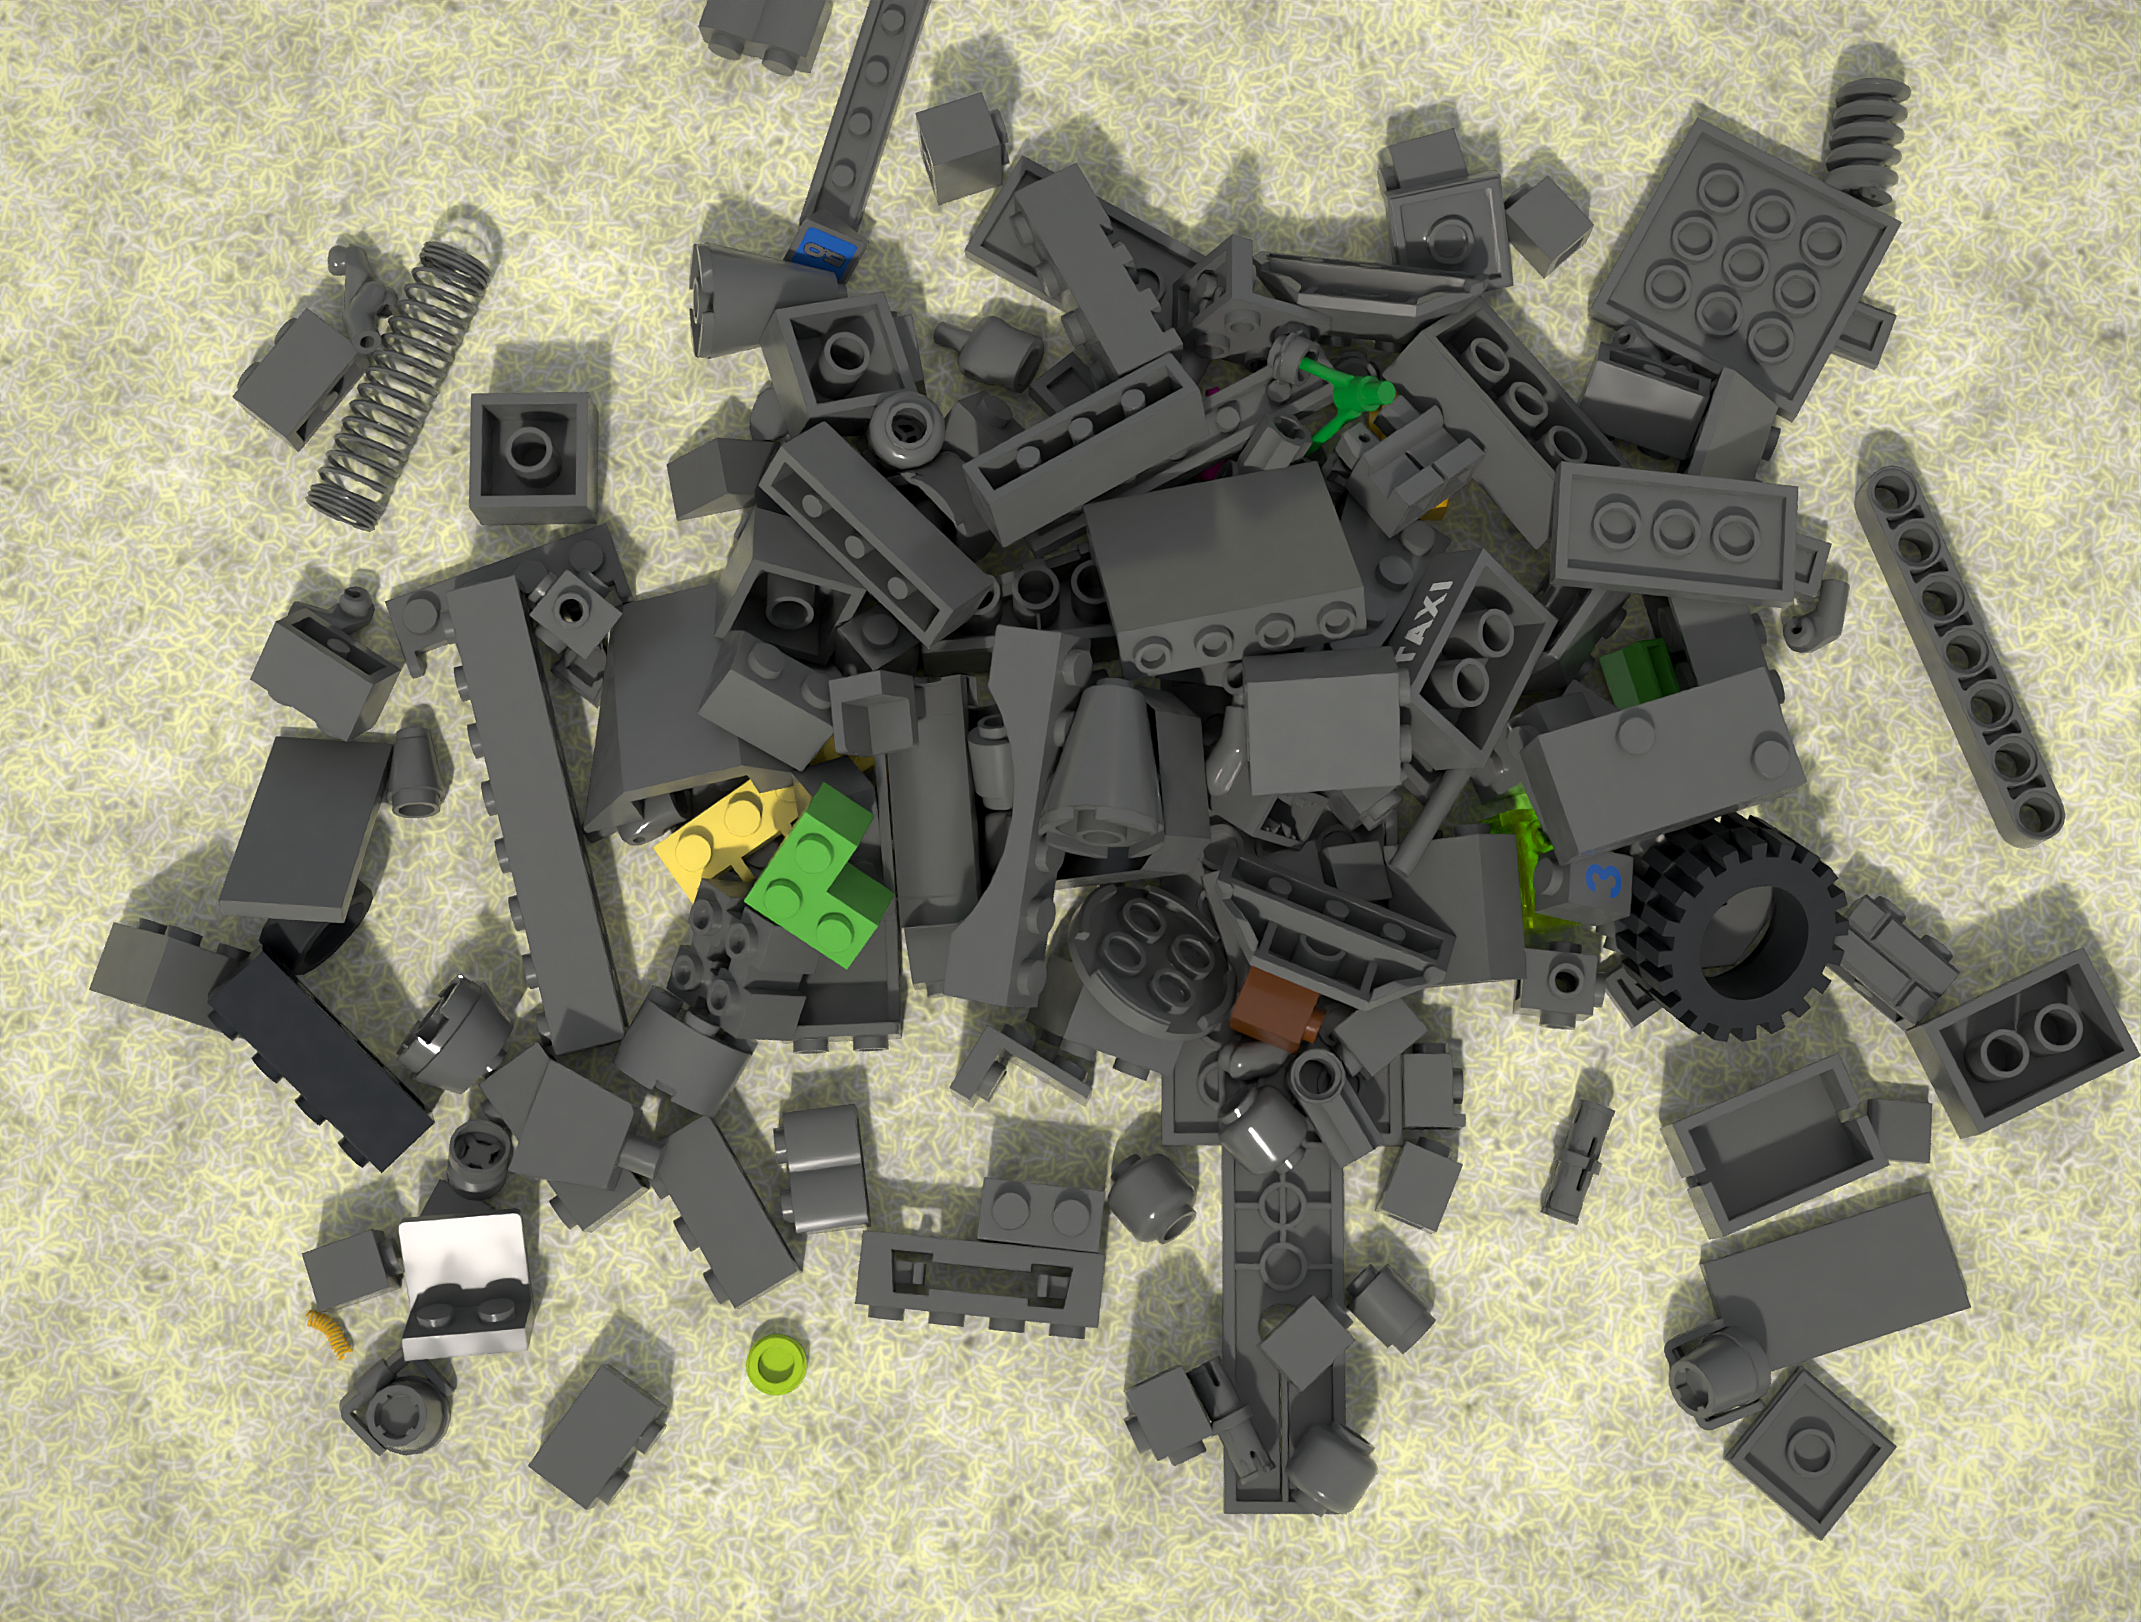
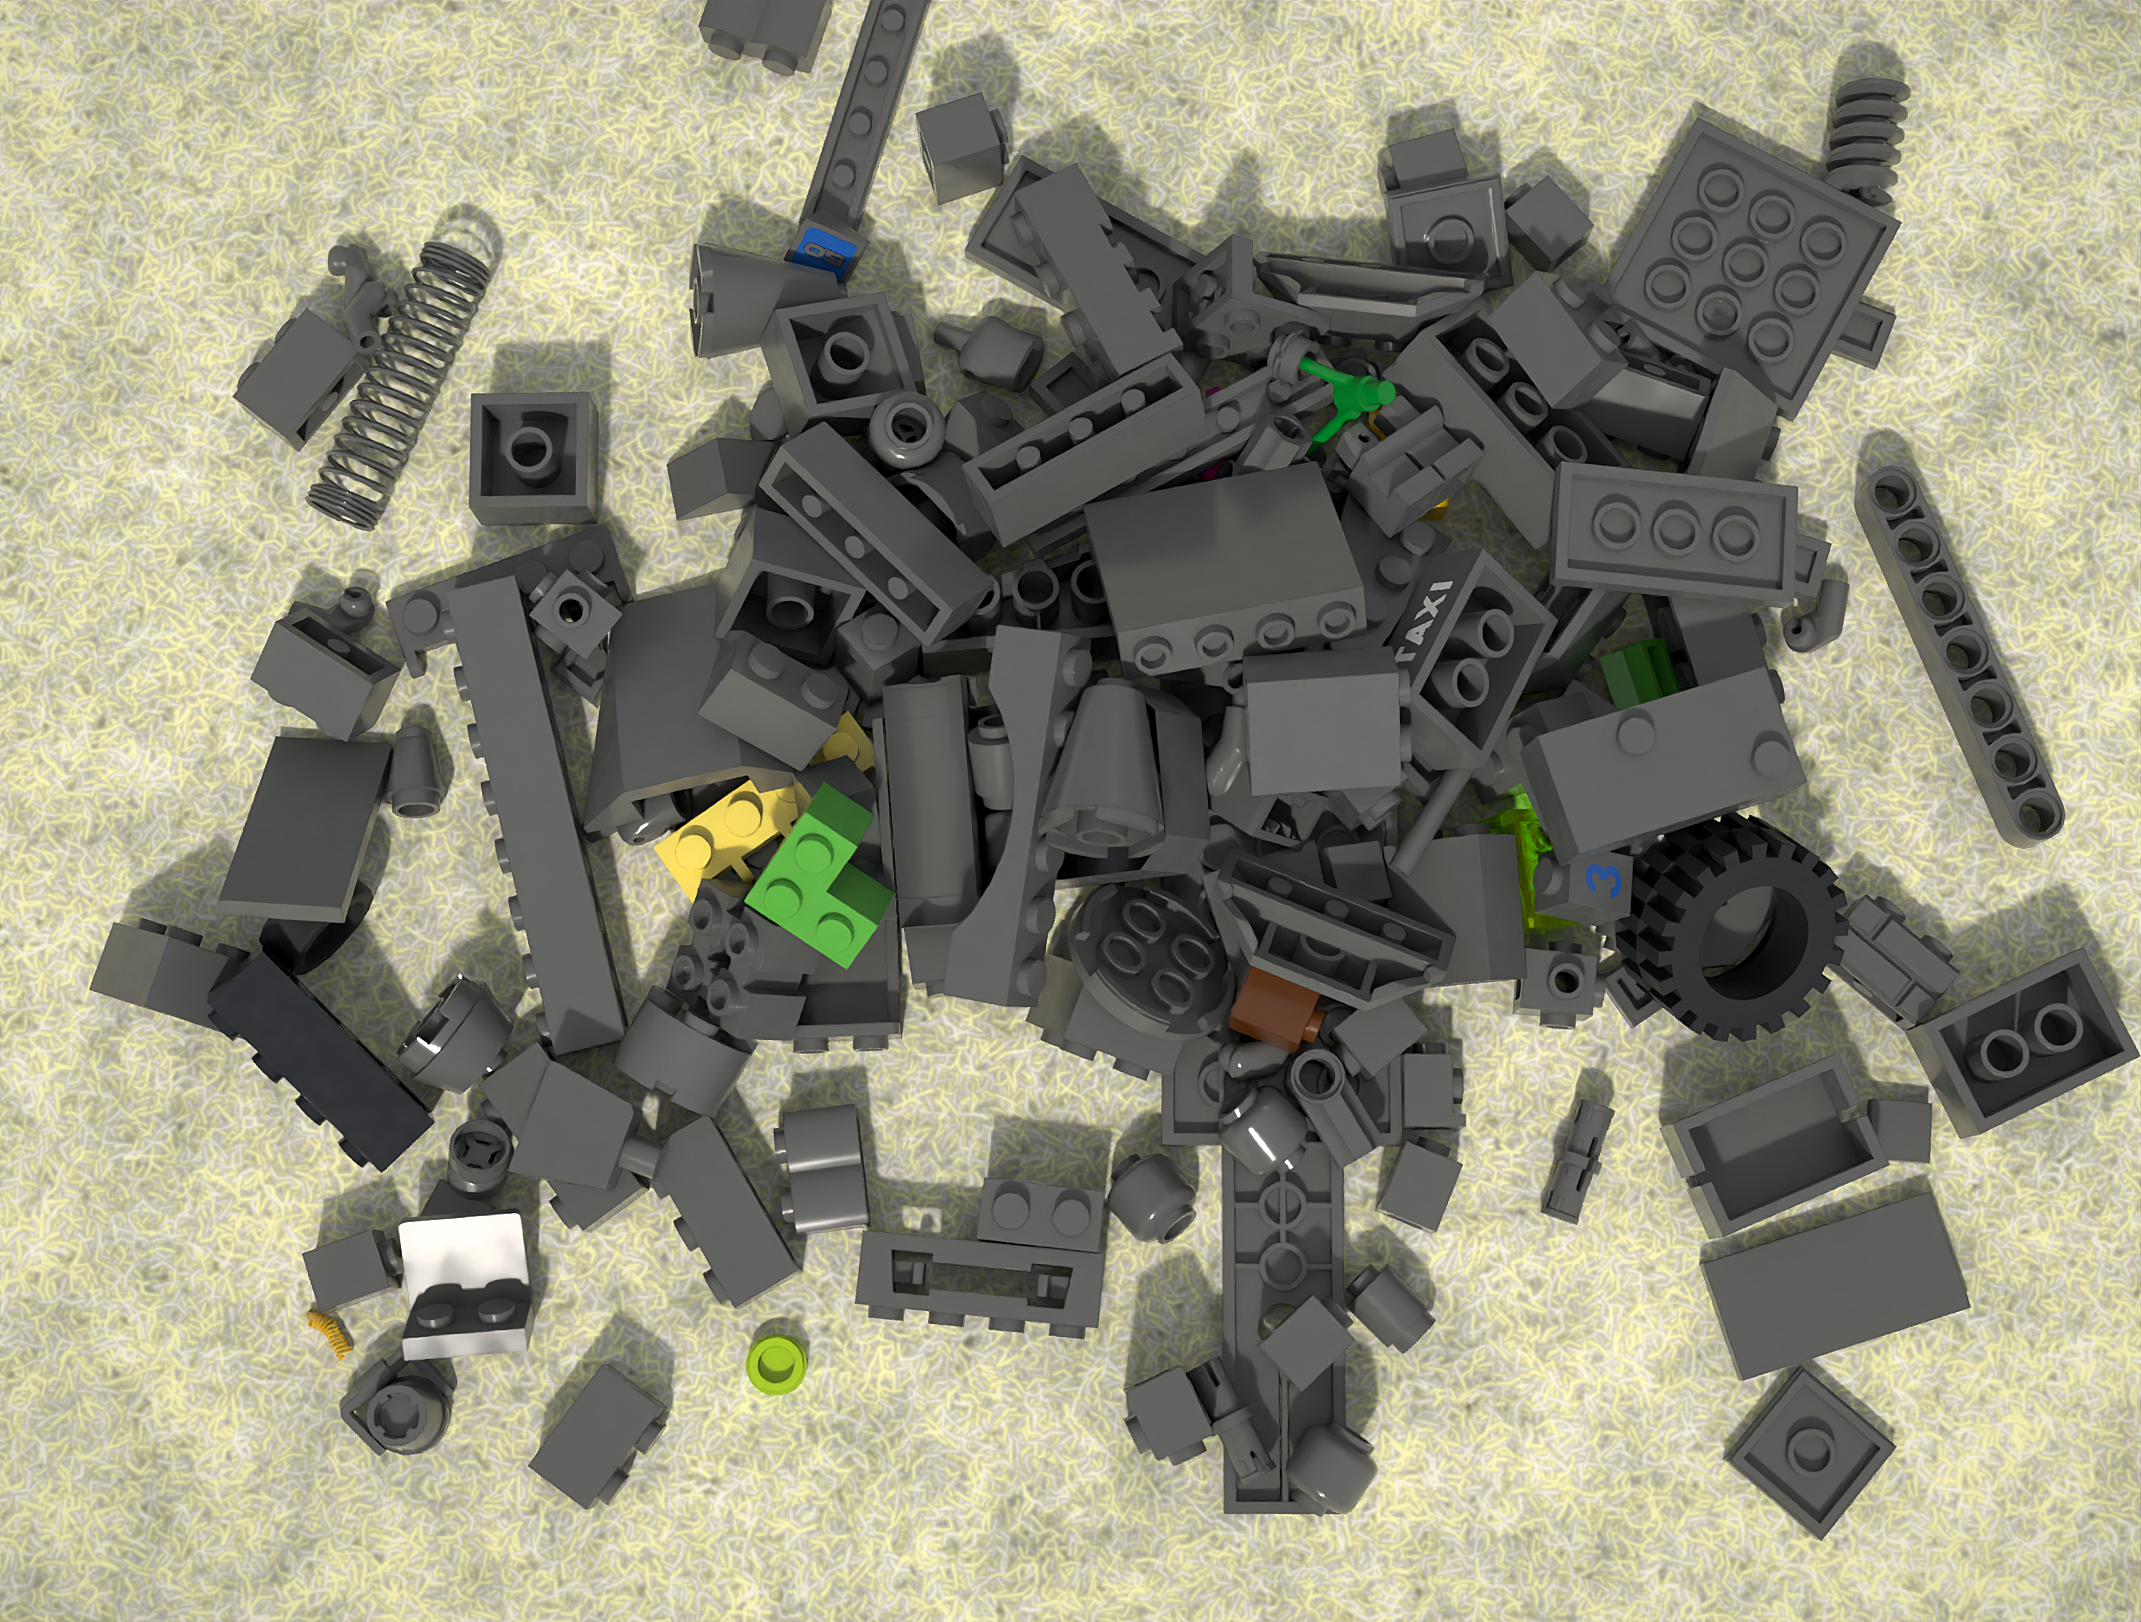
(874, 713): dark grey panel -> none
(984, 1073): dark grey bracket -> none
(1562, 336): none -> dark grey brick
(1718, 1374): dark grey piece -> none

